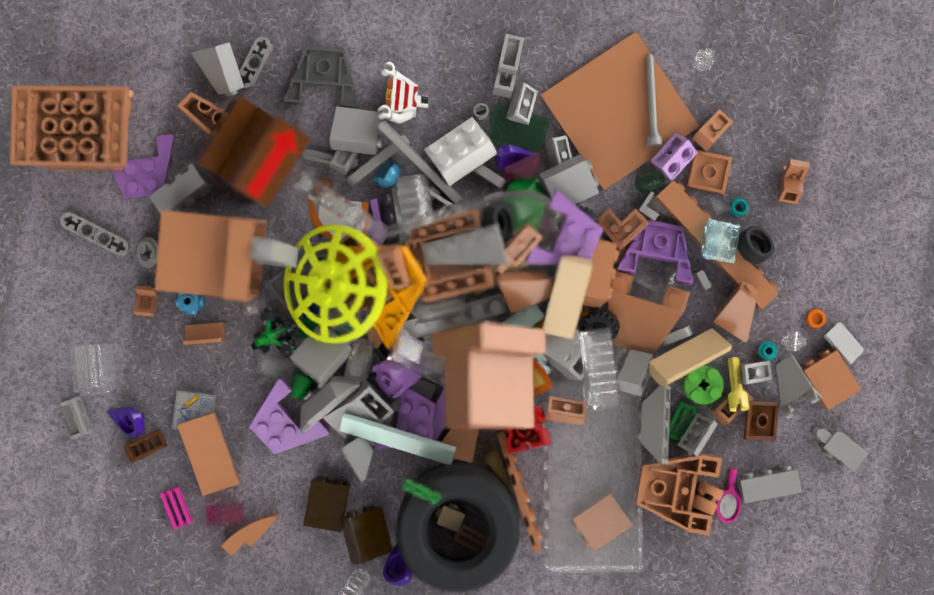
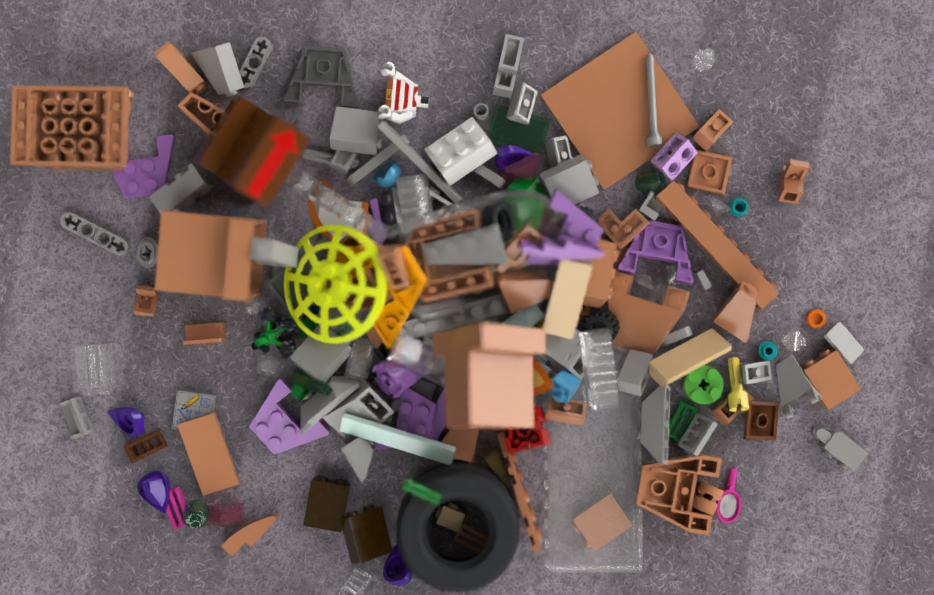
(155, 490): none -> dark purple piece
(181, 68): none -> nougat slope
(196, 514): none -> clear green head
(197, 303): dark azure brick -> none
(311, 384): none -> clear green tile
(564, 386): none -> dark azure slope
(566, 250): none -> medium lavender slope
(720, 241): clear light blue hinge -> none
(763, 240): black tyre -> none
(769, 484): light grey brick -> none

